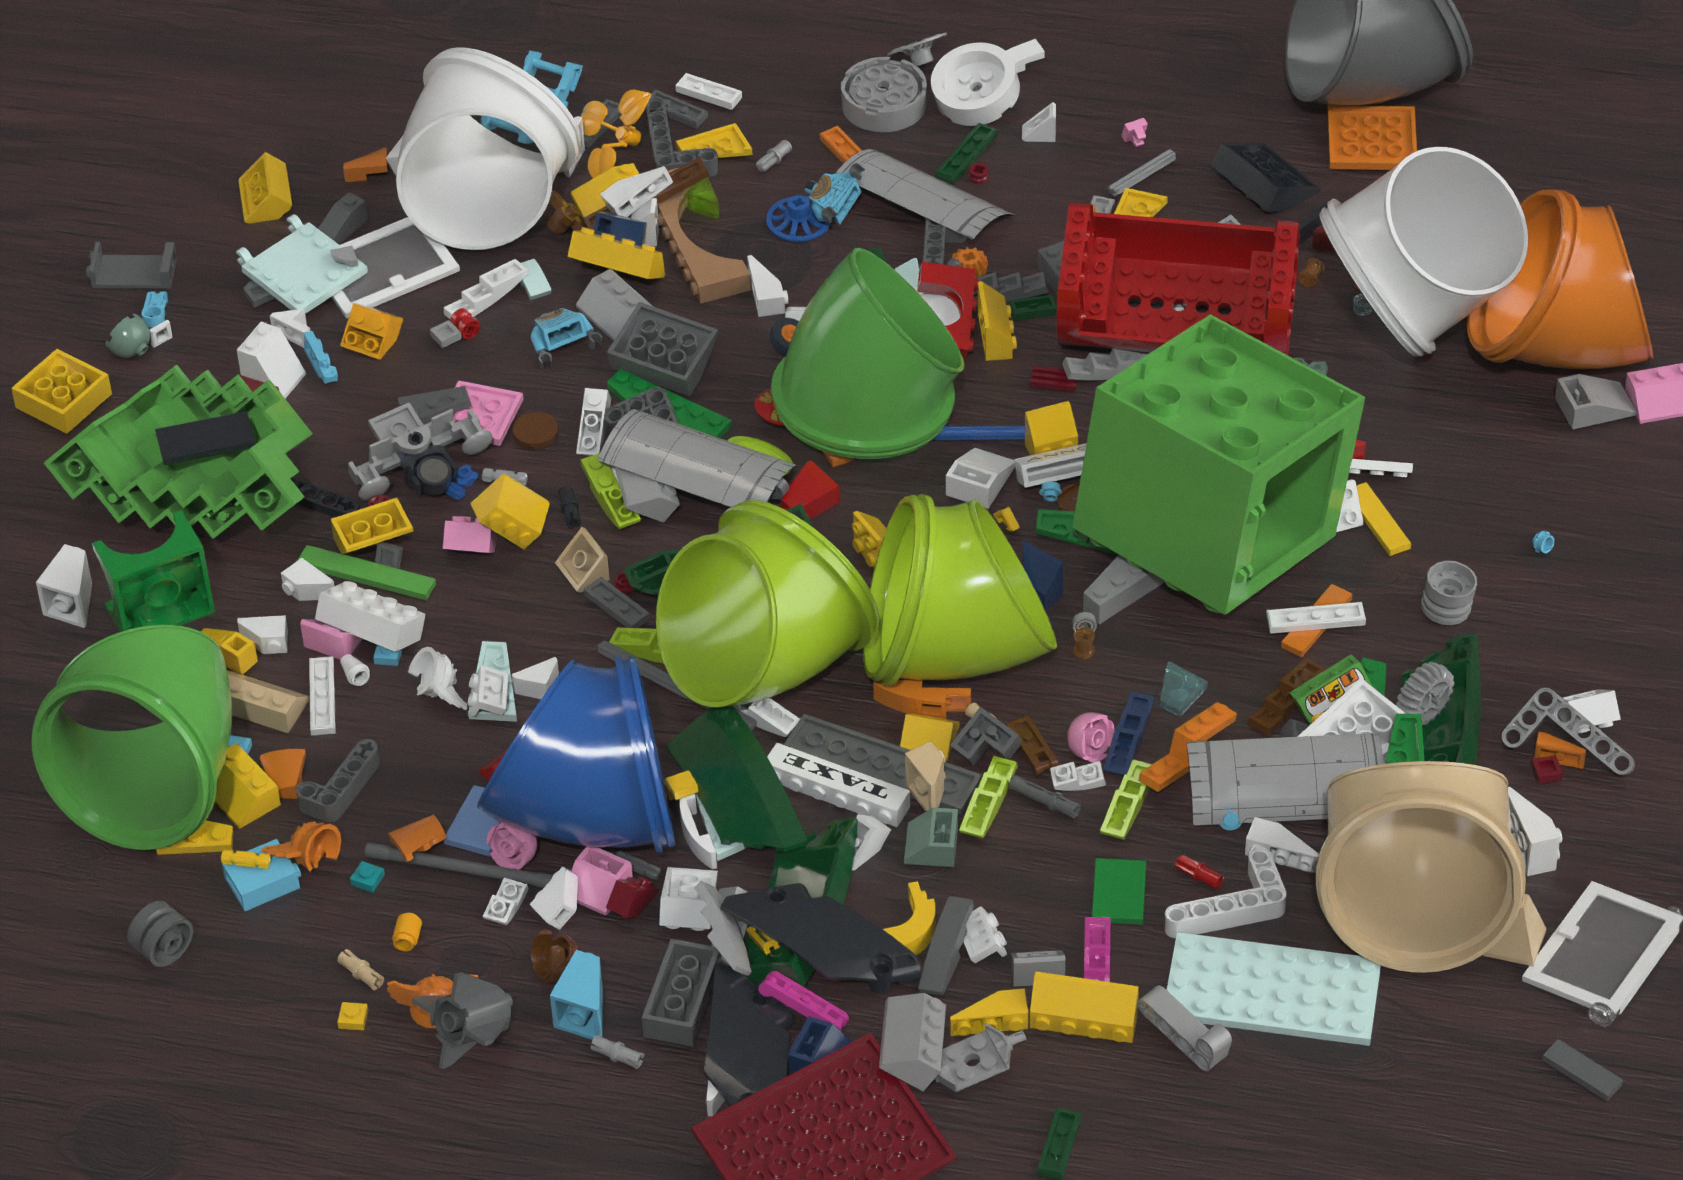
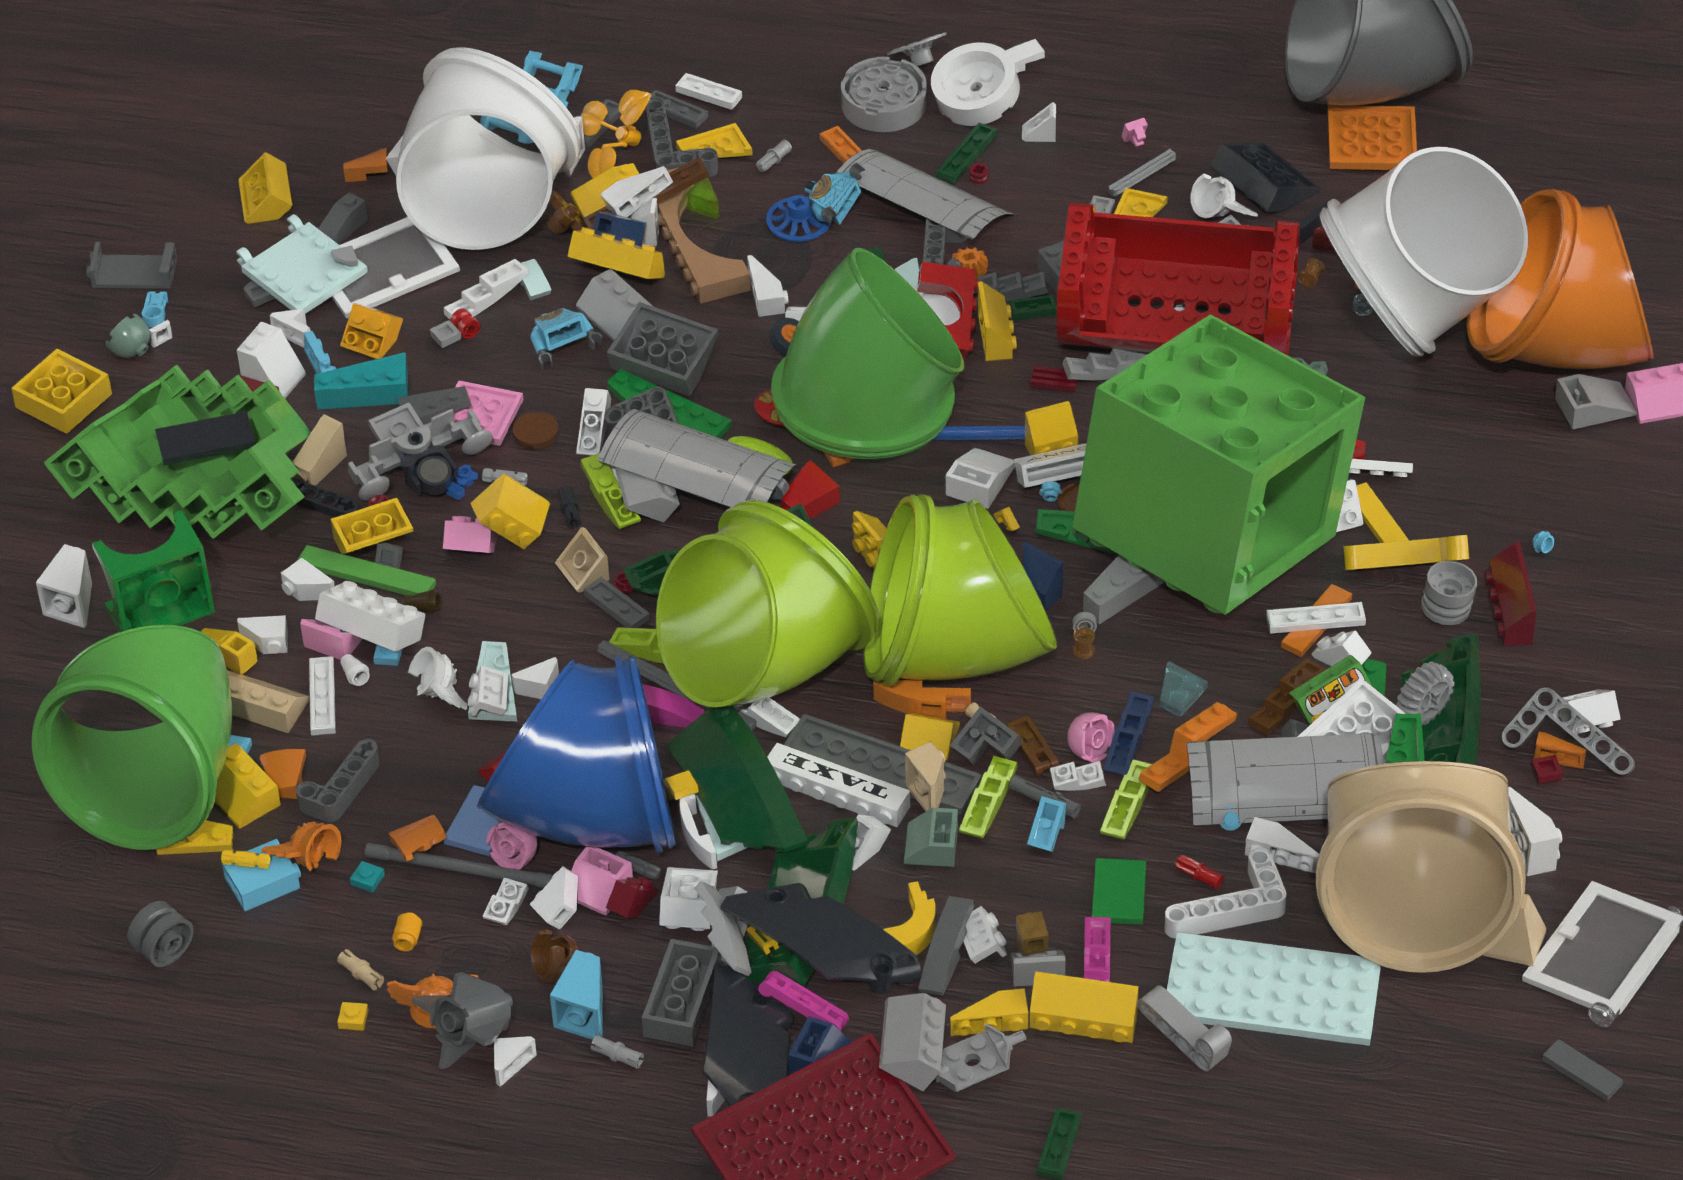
(321, 451): none -> tan slope
(363, 384): none -> teal wedge
(425, 601): none -> dark brown cone
(511, 1056): none -> white slope
(670, 708): none -> dark pink slope
(1031, 933): none -> pearl gold slope
(1047, 822): none -> medium azure slope
(1215, 198): none -> white helmet
(1340, 646): none -> white slope
(1406, 552): none -> yellow beam
(1511, 596): none -> dark red slope

